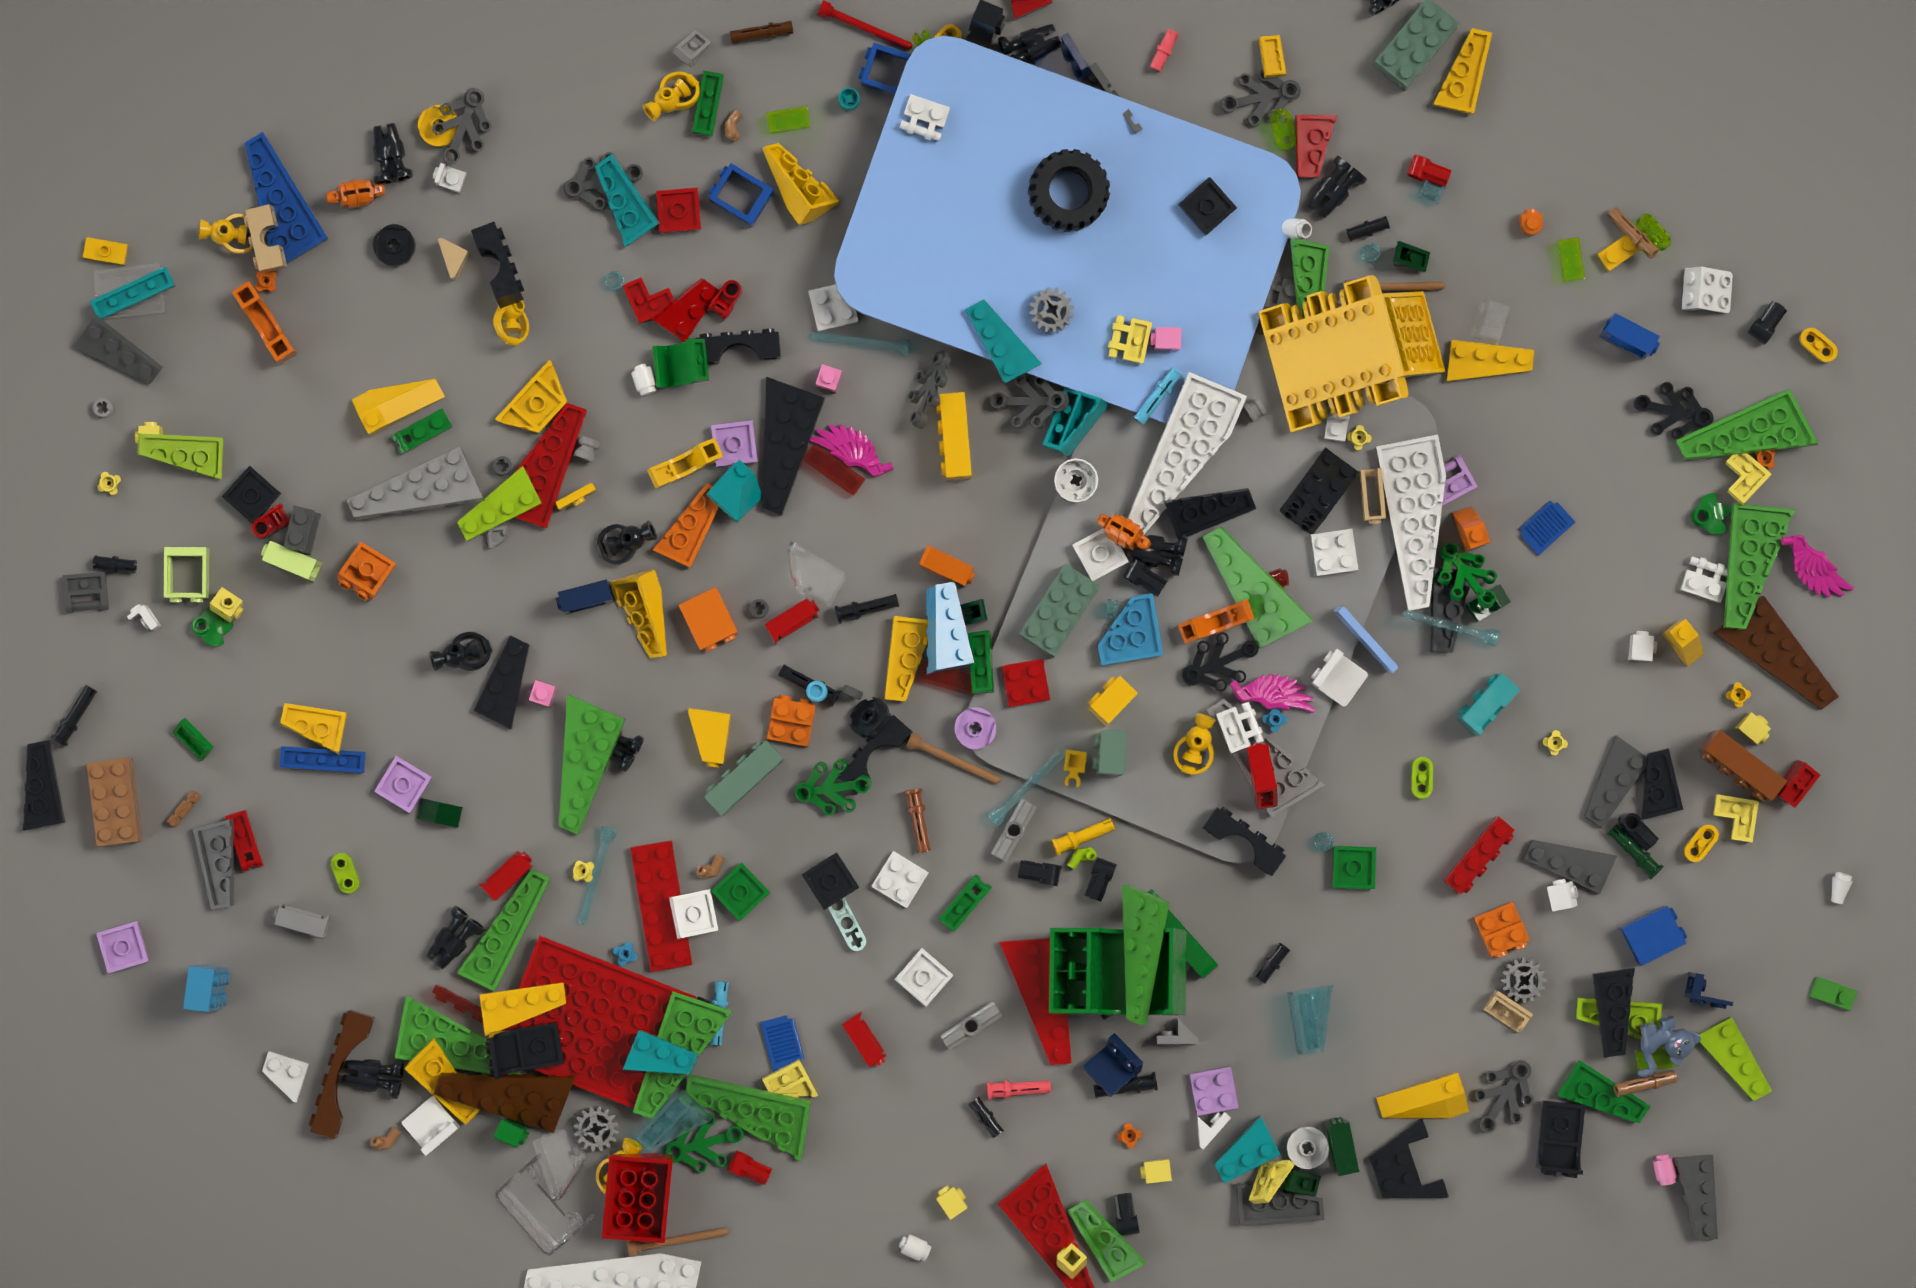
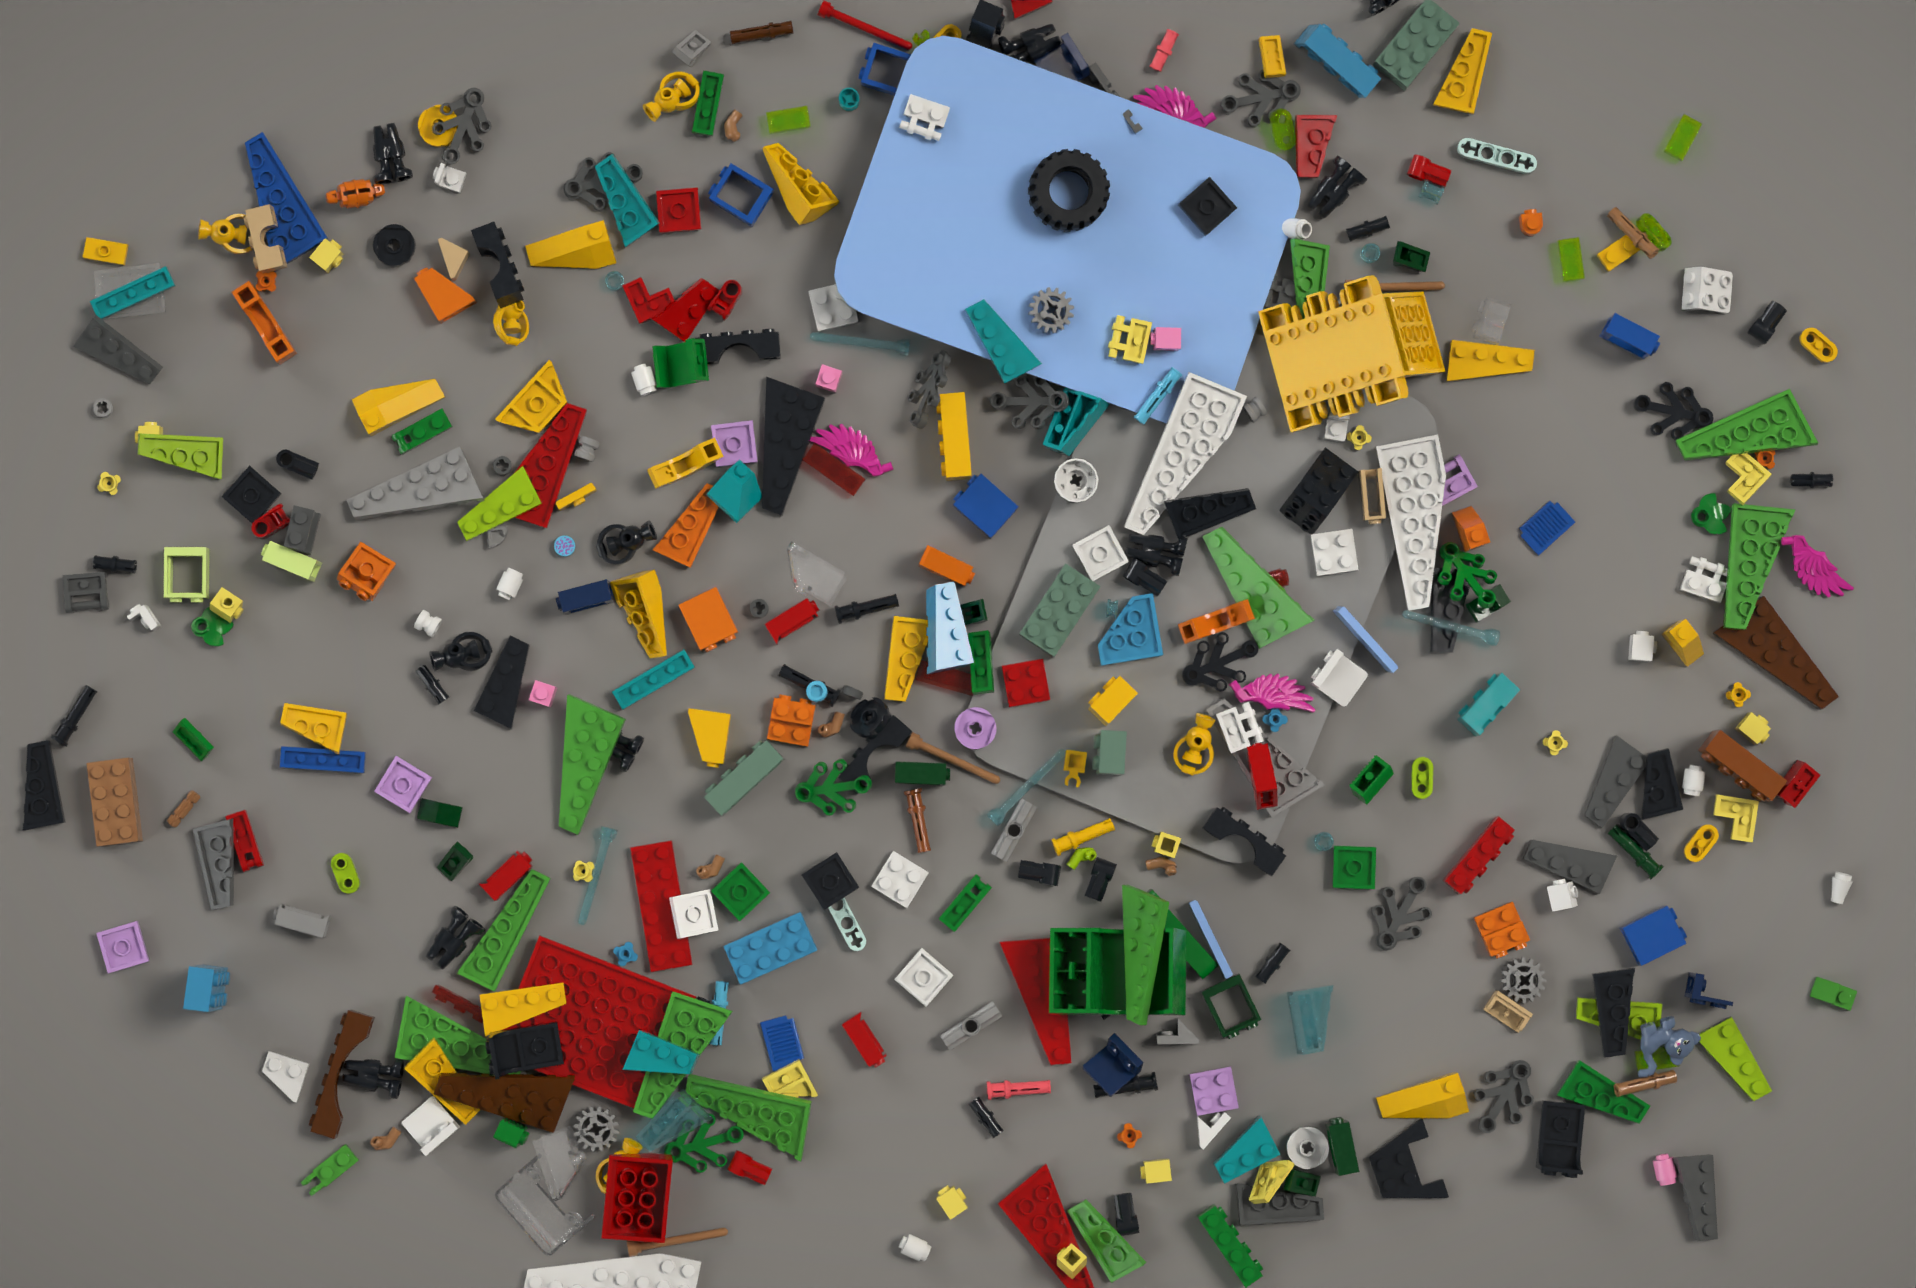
(299, 464): none -> black piece
(327, 255): none -> light yellow brick
(332, 1168): none -> bright green hinge
(428, 623): none -> white wheel
(432, 684): none -> black axle
(443, 295): none -> orange slope
(455, 861): none -> dark green slope
(509, 583): none -> white brick
(564, 546): none -> medium azure tile
(577, 248): none -> yellow wedge
(653, 679): none -> teal plate
(770, 948): none -> dark azure brick
(833, 727): none -> medium nougat arm
(921, 773): none -> dark green window
(984, 505): none -> blue brick
(1123, 532): orange piece -> none
(1164, 863): none -> medium nougat arm
(1166, 844): none -> light yellow brick
(1174, 105): none -> dark pink animal
(1210, 938): none -> light blue tile
(1222, 986): none -> dark green window
(1235, 1252): none -> green brick
(1338, 59): none -> dark azure wedge
(1371, 779): none -> green brick
(1399, 916): none -> dark grey plant
(1497, 151): none -> light aqua beam
(1682, 137): none -> clear neon green plate
(1693, 780): none -> white brick
(1811, 480): none -> black axle

